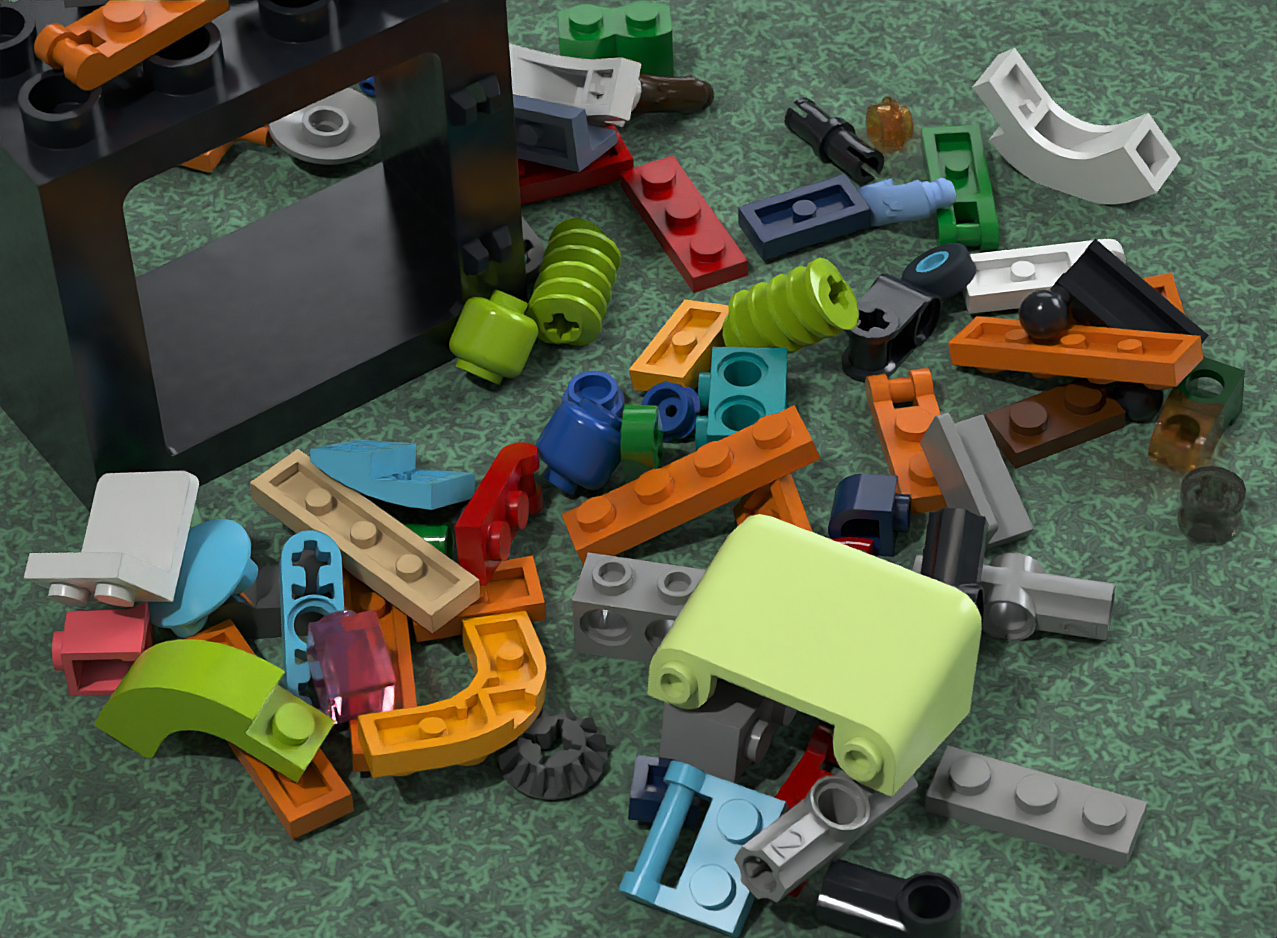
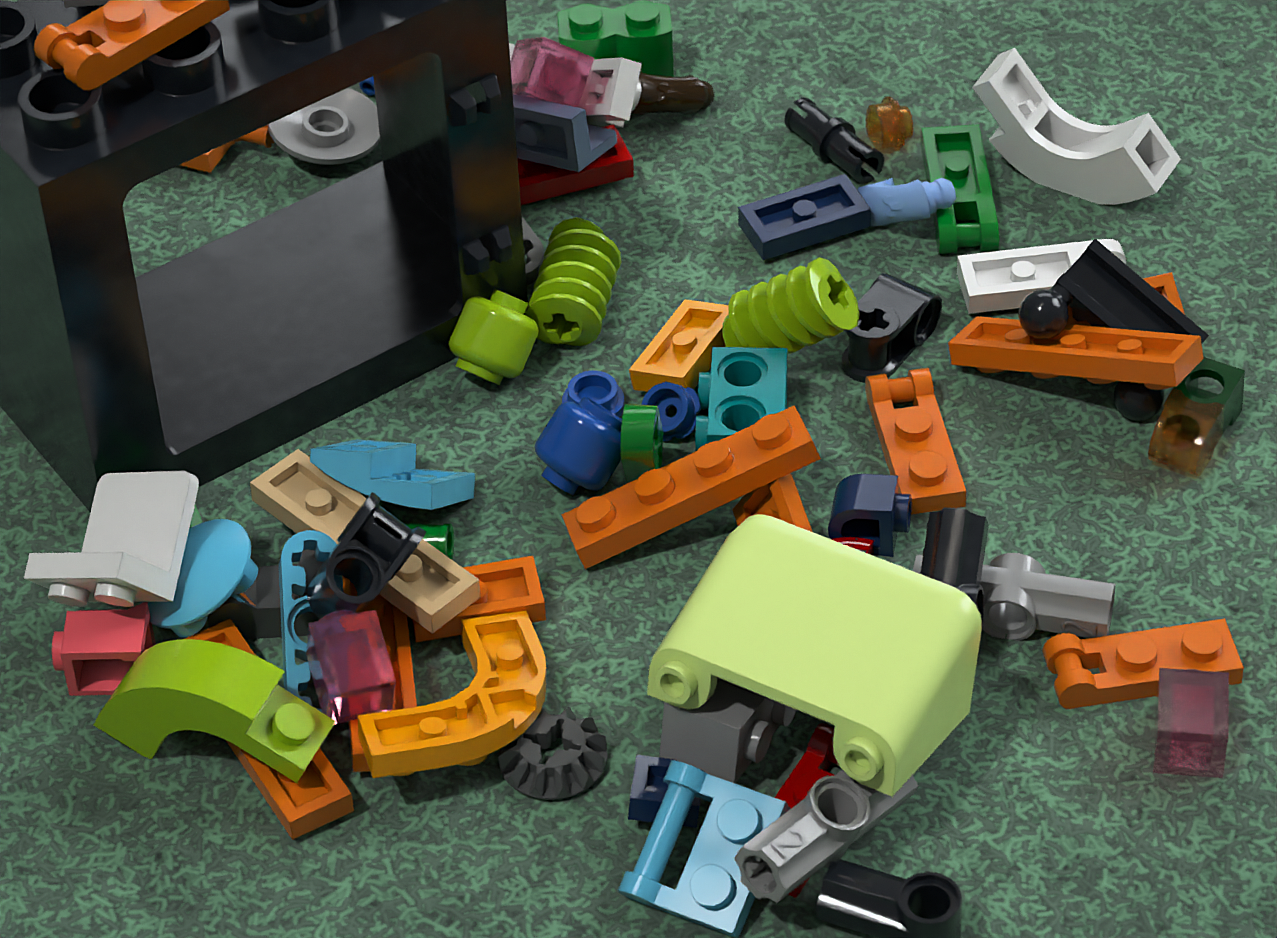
(367, 554): none -> black piece
(499, 510): red plate -> none
(549, 71): none -> clear pink brick
(628, 605): light grey brick -> none
(684, 224): red plate -> none
(942, 270): black wheel -> none
(975, 476): light grey panel -> none
(1036, 806): light grey plate -> none
(1054, 421): reddish brown plate -> none
(1132, 661): none -> orange plate
(1191, 722): none -> clear pink brick
(1211, 505): clear smoke wheel -> none

